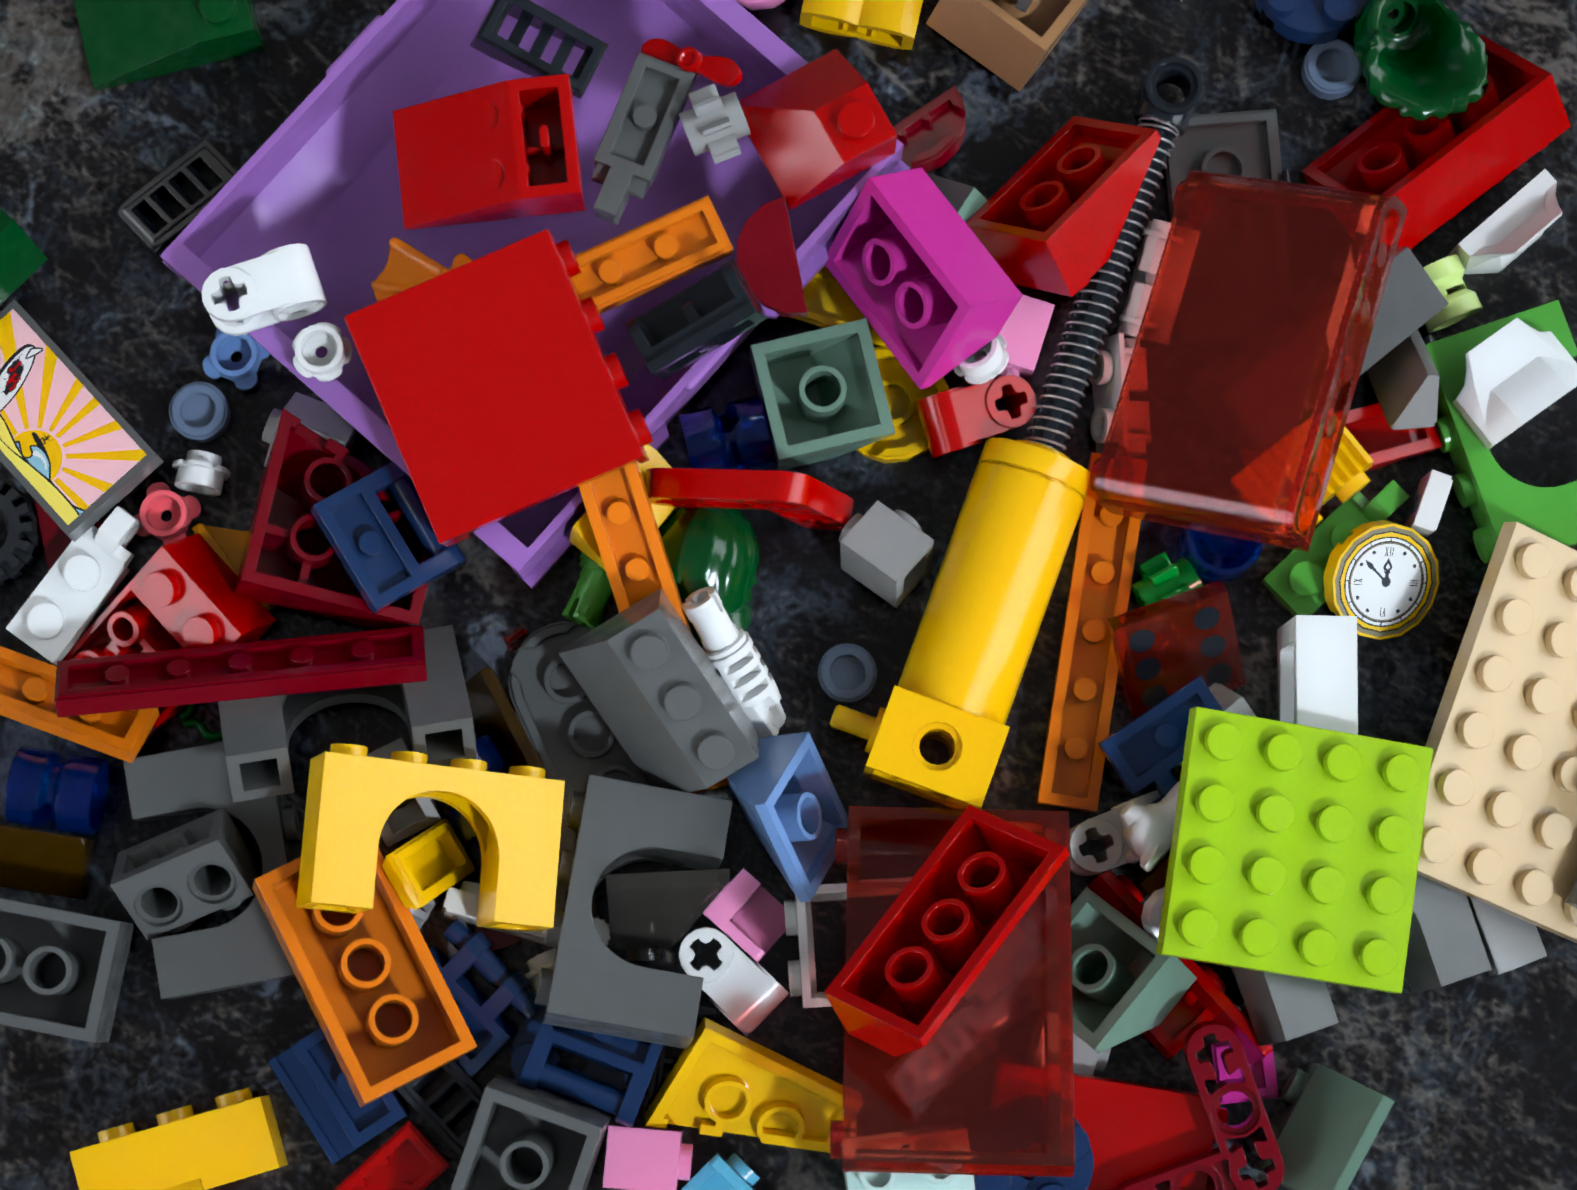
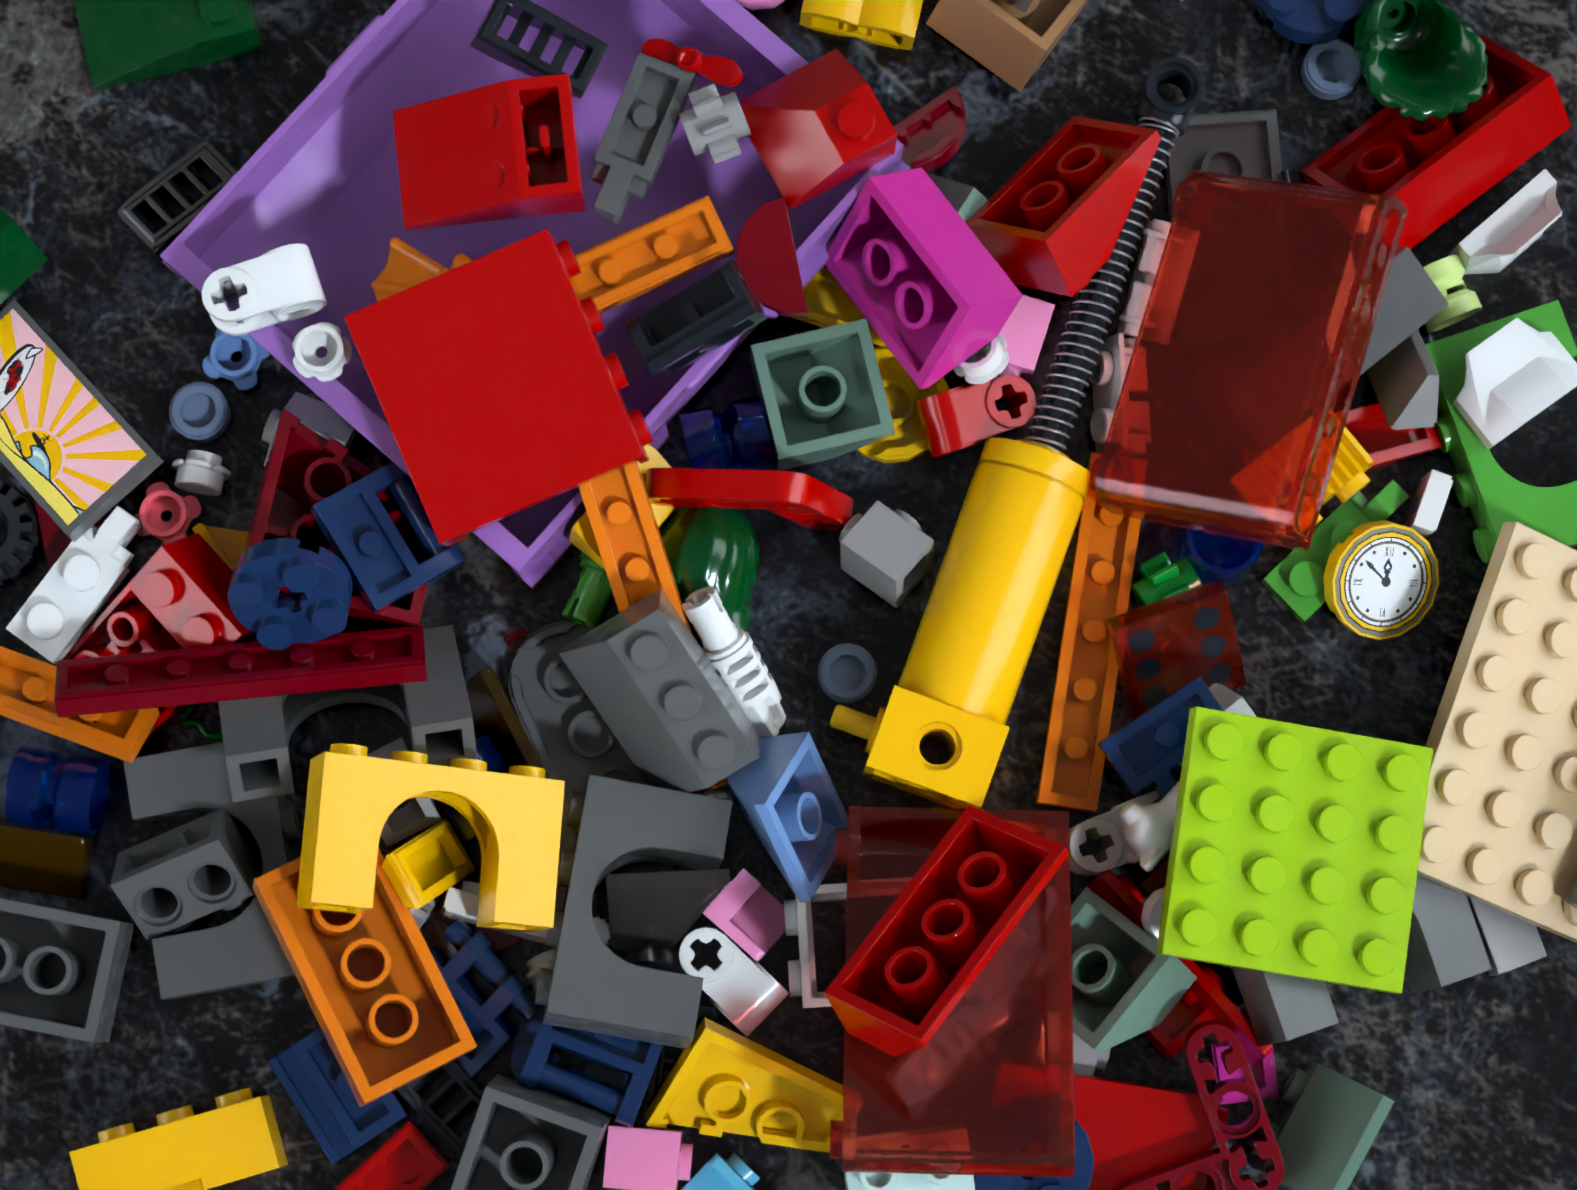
(284, 619): none -> dark blue plate
(1318, 672): white window -> none

